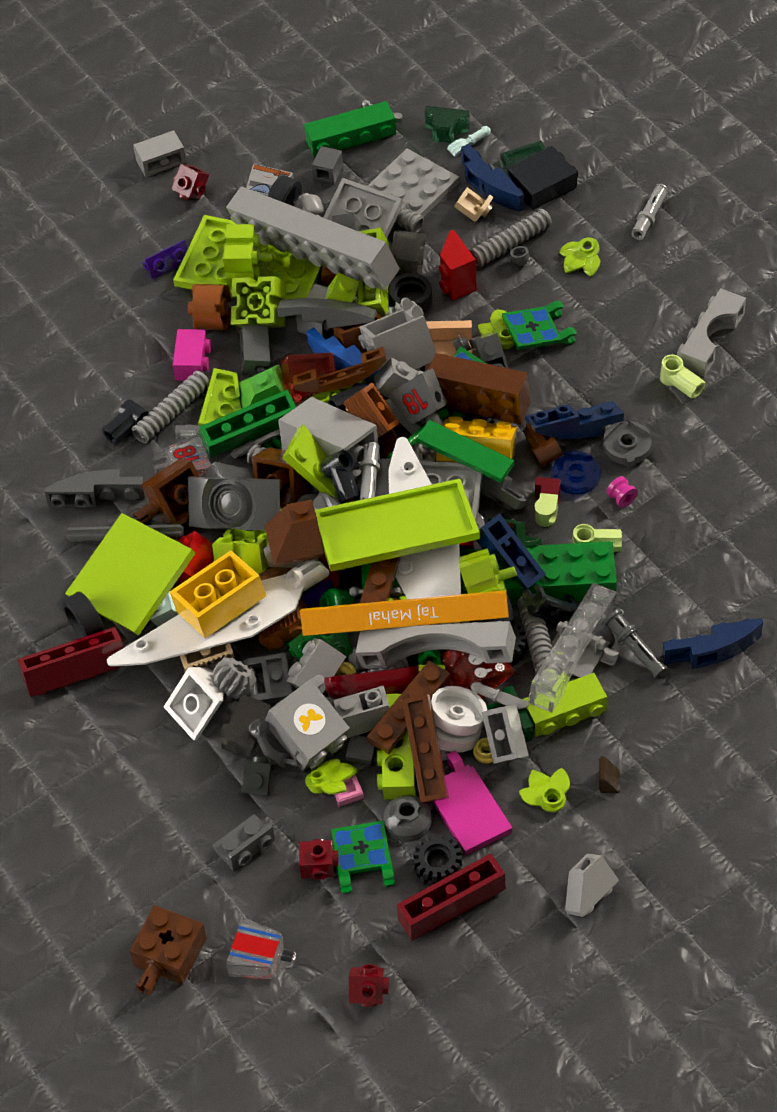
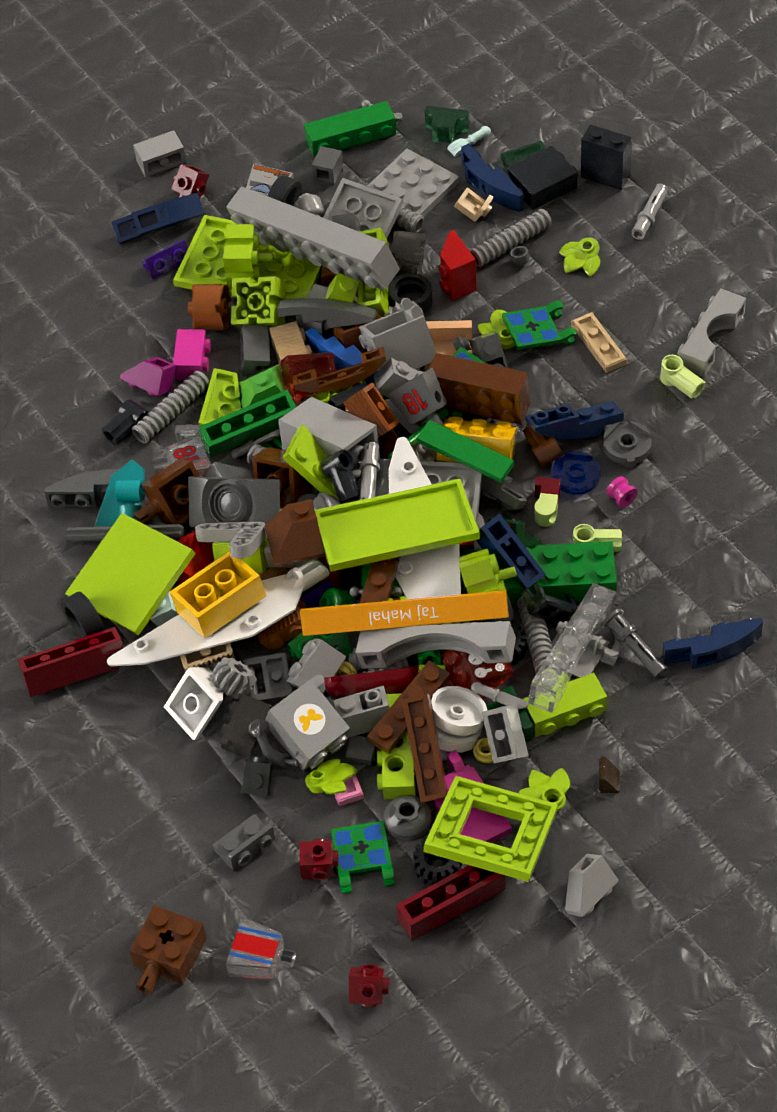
(122, 494): none -> teal panel
(151, 375): none -> magenta slope
(158, 217): none -> dark blue slope
(243, 536): none -> light grey beam
(288, 340): none -> tan brick
(520, 860): none -> lime plate
(599, 342): none -> tan tile
(606, 157): none -> black brick

